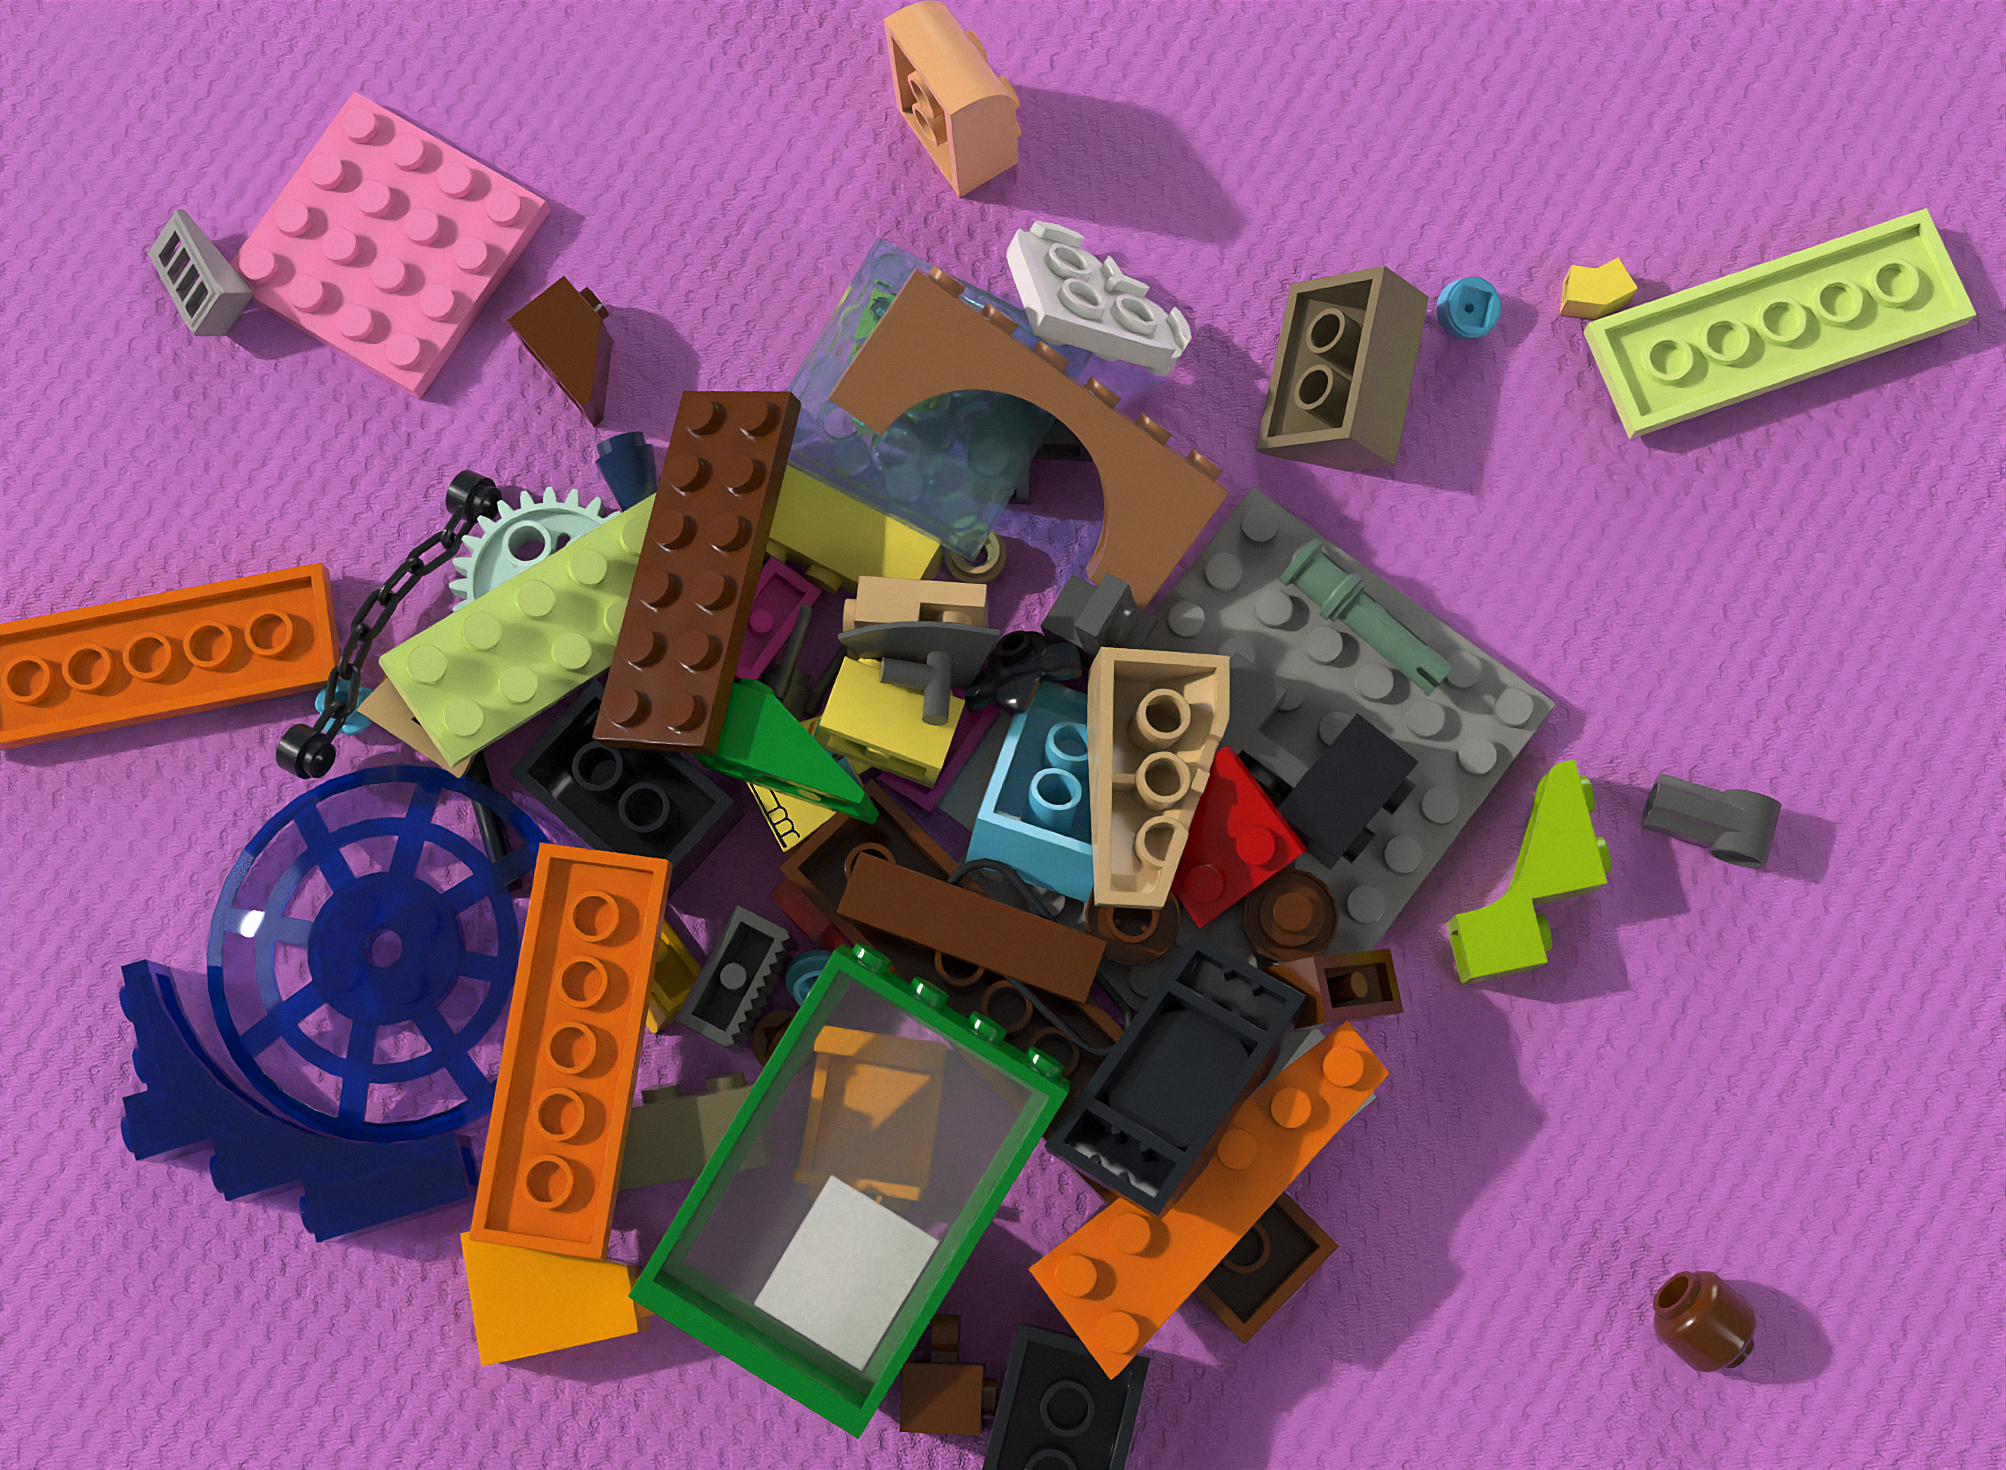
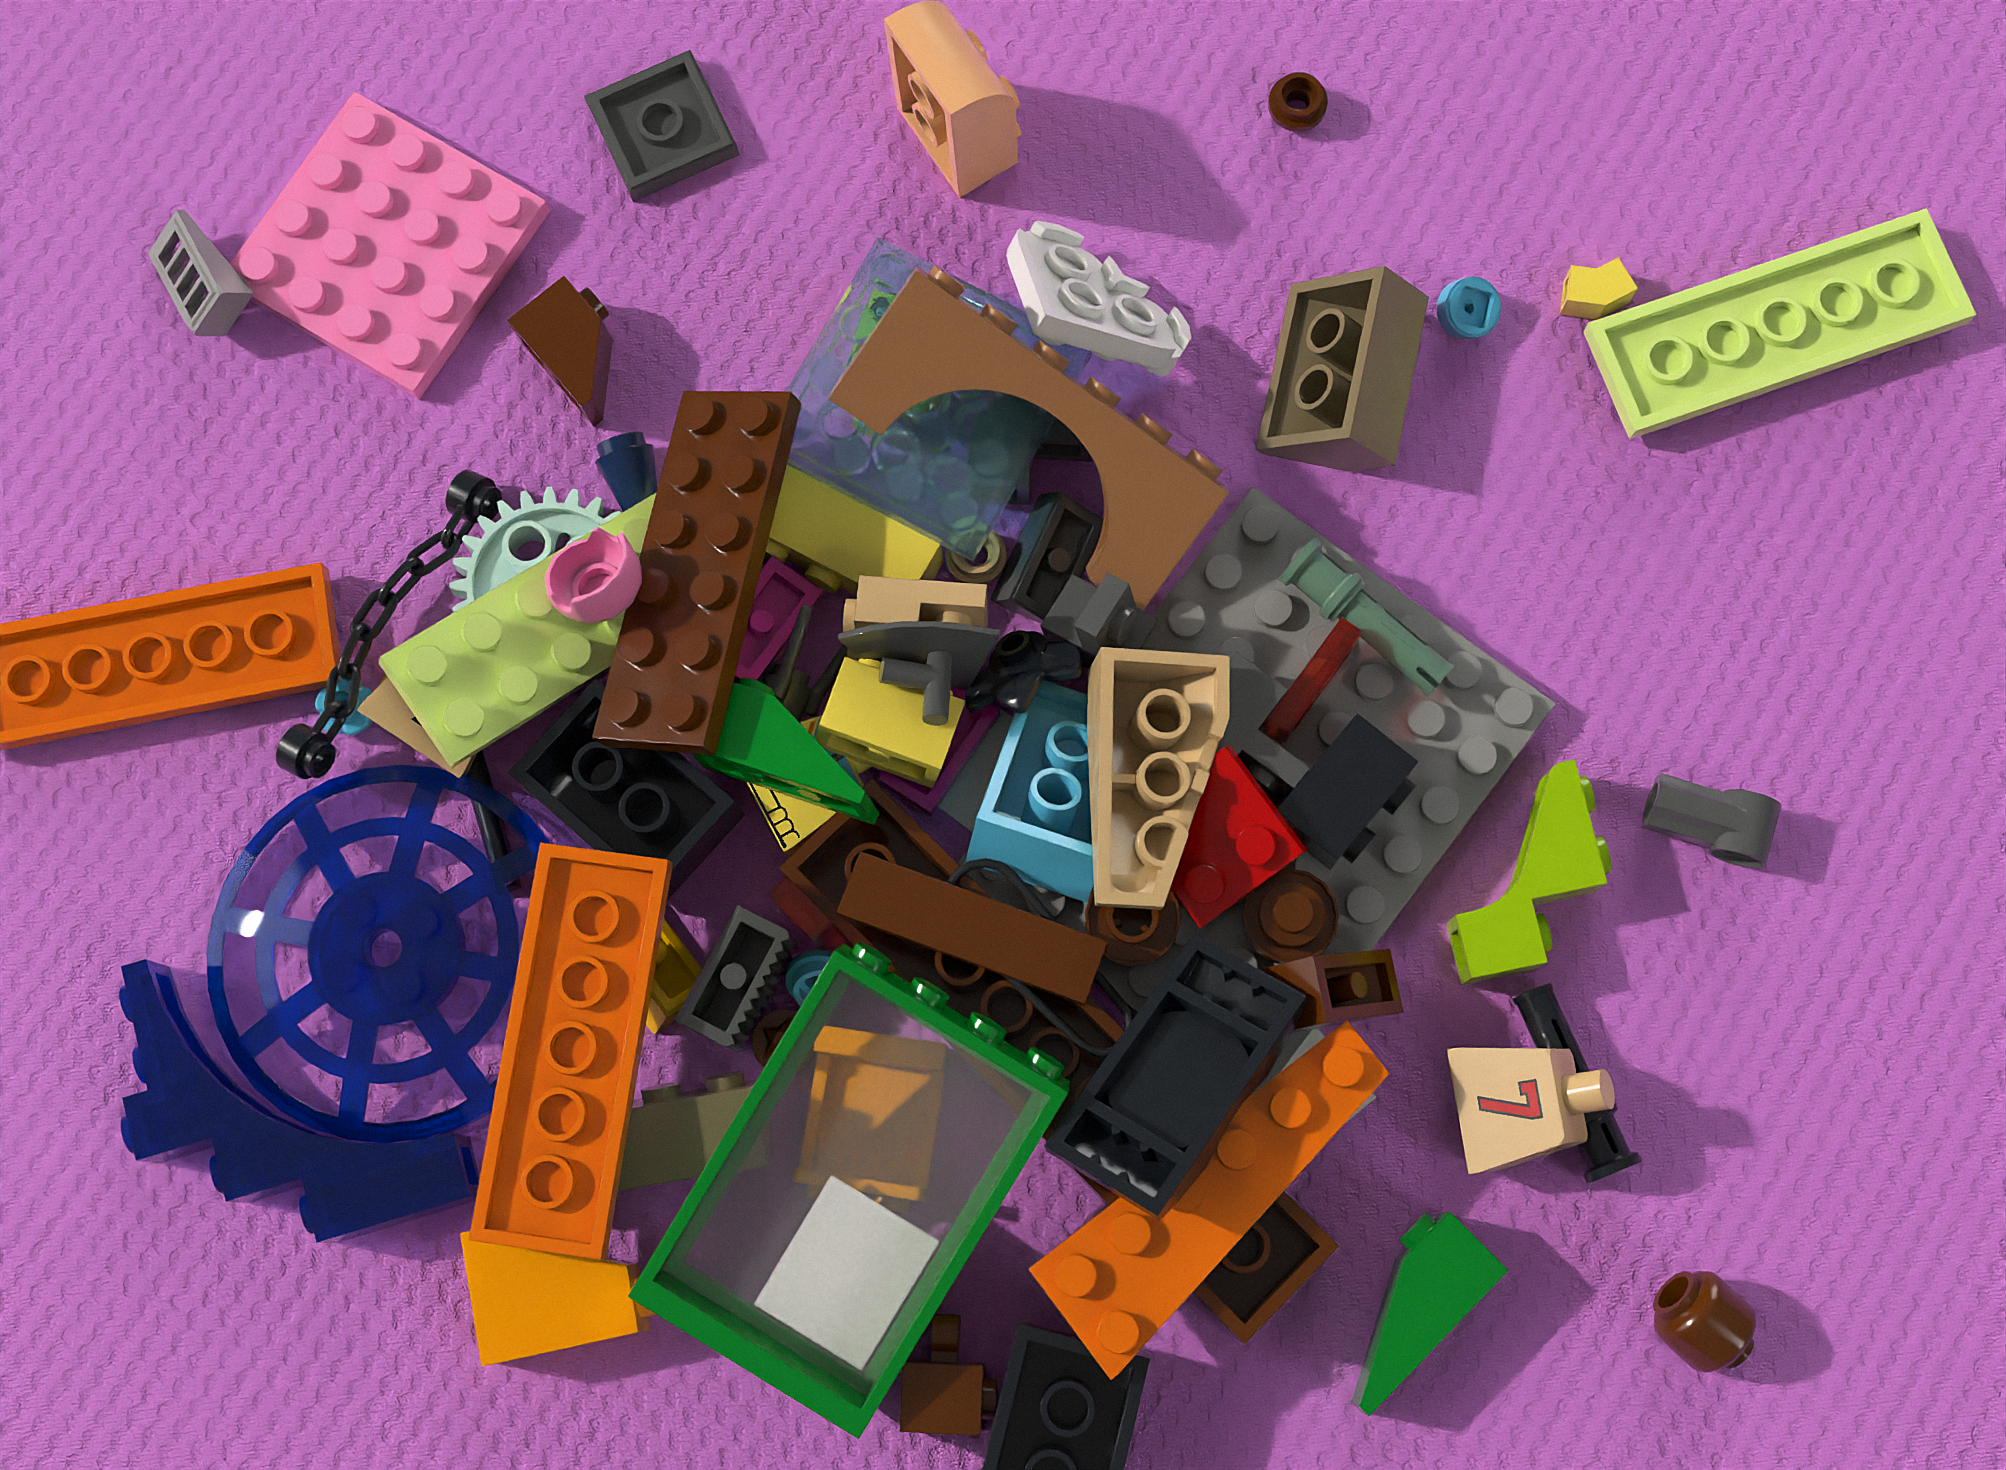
(594, 577): none -> bright pink hair
(662, 125): none -> dark grey tile
(1047, 553): none -> dark grey slope
(1298, 87): none -> reddish brown plate
(1312, 681): none -> clear red tile
(1426, 1296): none -> green slope
(1522, 1103): none -> tan torso
(1605, 1146): none -> black pin

